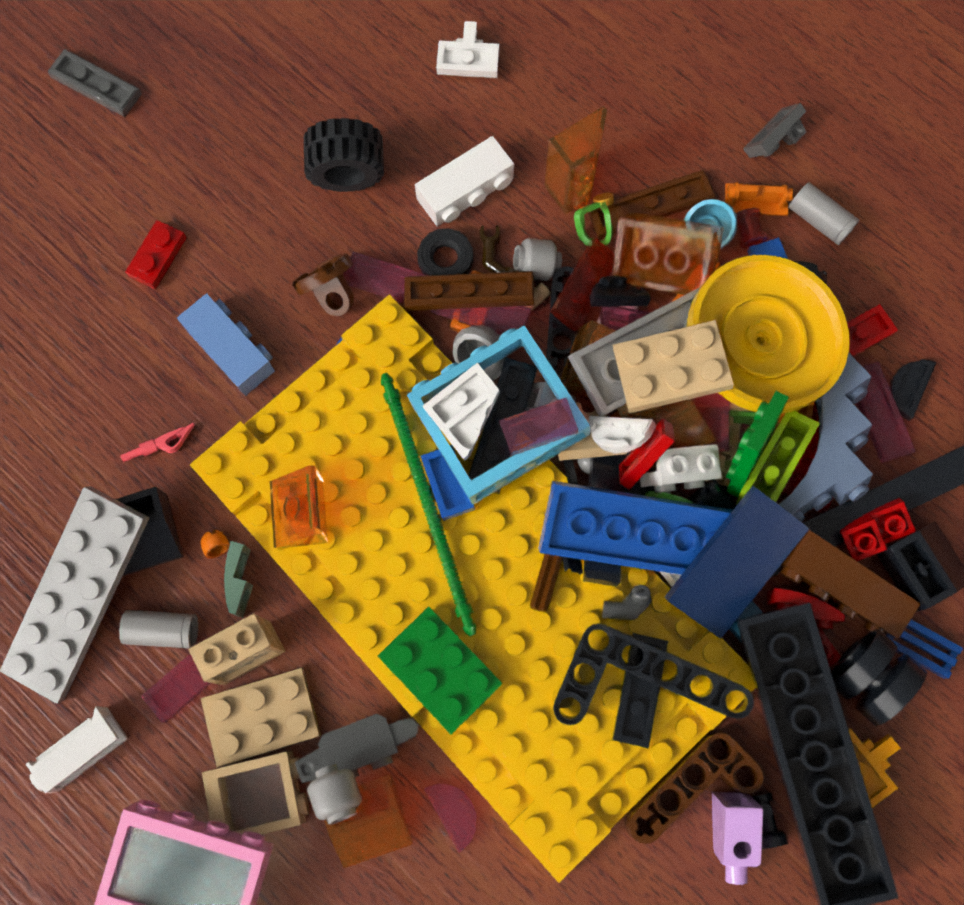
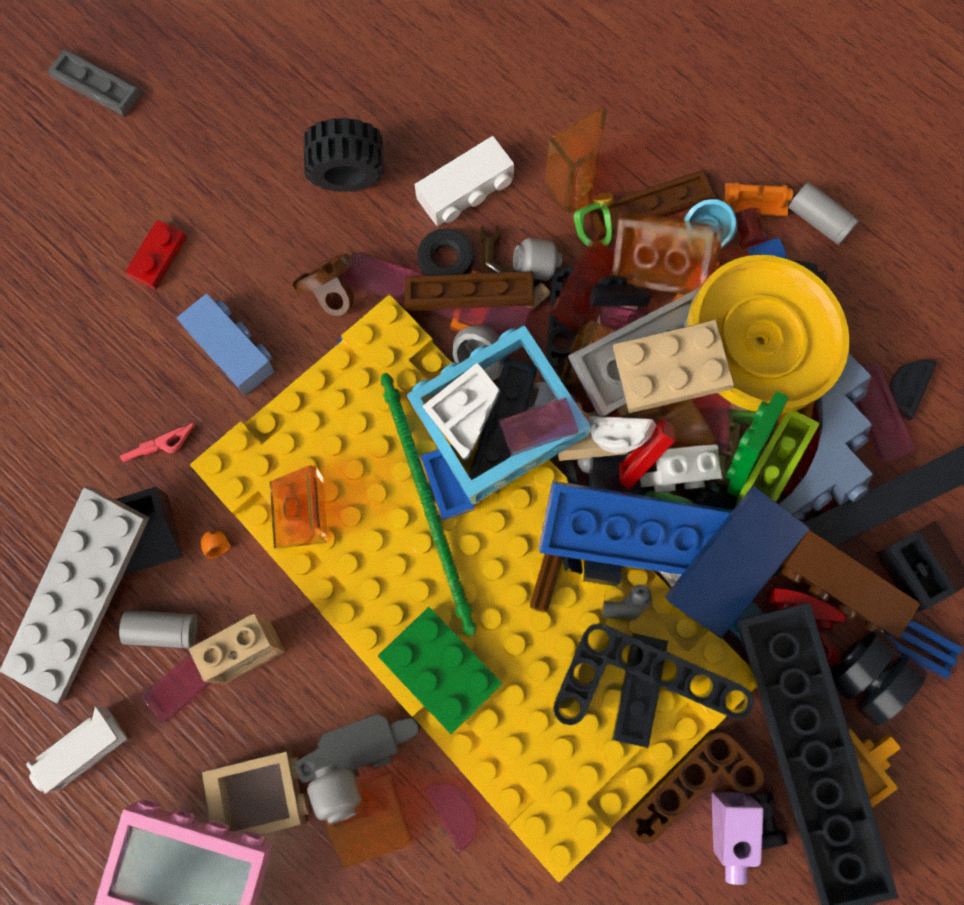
(236, 590): sand green slope -> none
(260, 717): tan plate -> none
(468, 55): white hinge -> none
(784, 126): dark grey hinge -> none
(869, 330): red plate -> none
(876, 528): red slope -> none

